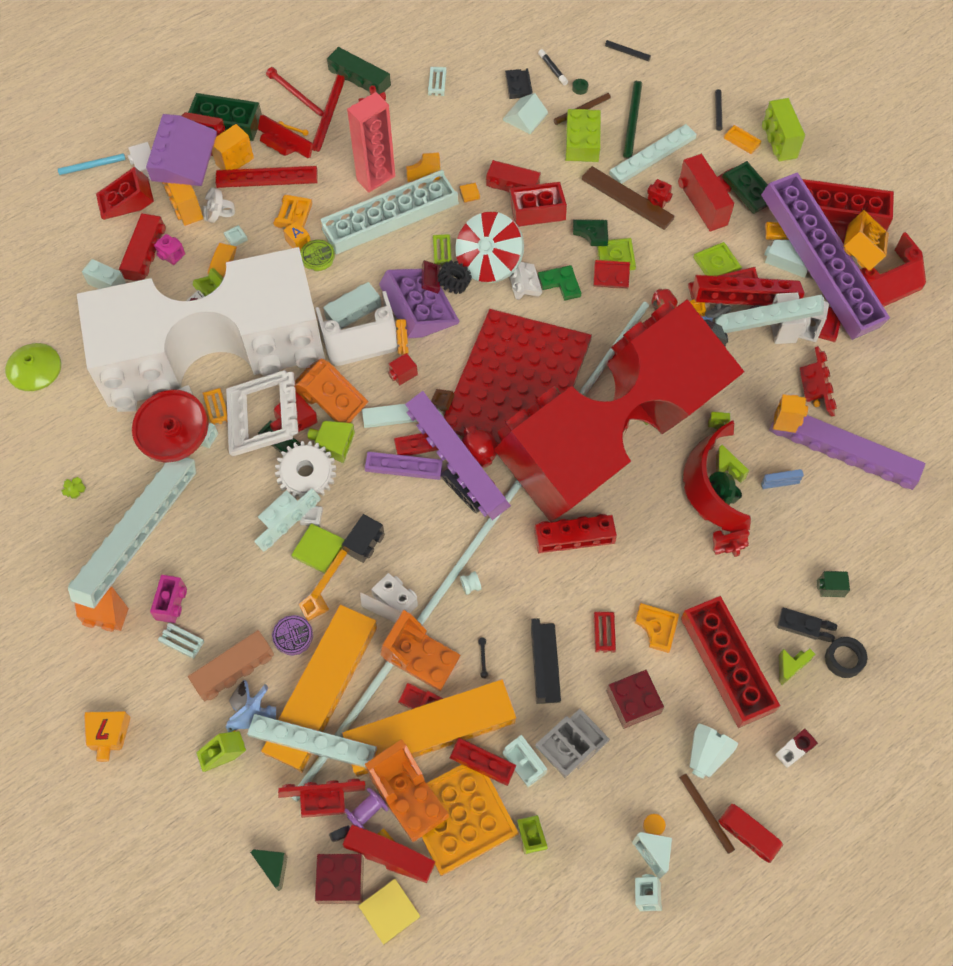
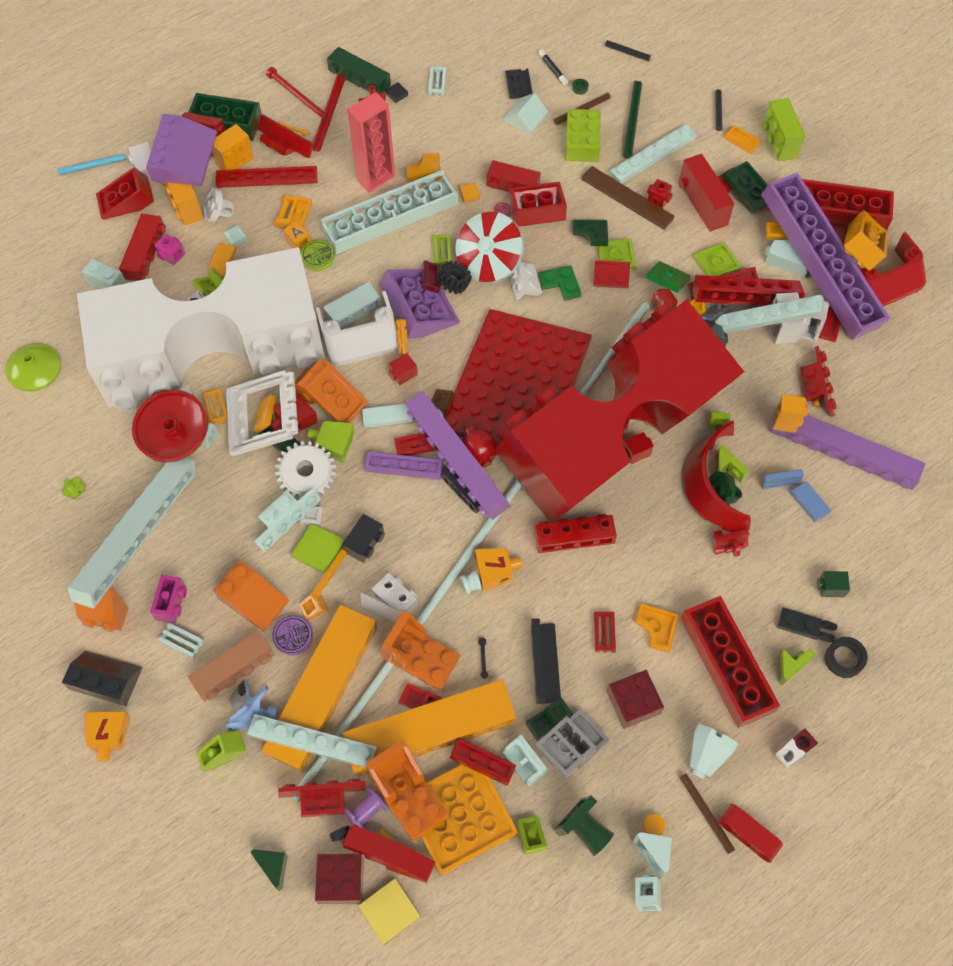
(102, 677): none -> black slope
(250, 596): none -> orange slope
(265, 413): none -> light orange tile
(396, 92): none -> black tile
(495, 567): none -> light orange torso
(503, 208): none -> clear pink tile
(548, 719): none -> dark green slope
(585, 826): none -> dark green plant
(638, 447): none -> red brick
(668, 276): none -> green plate
(810, 501): none -> medium blue tile

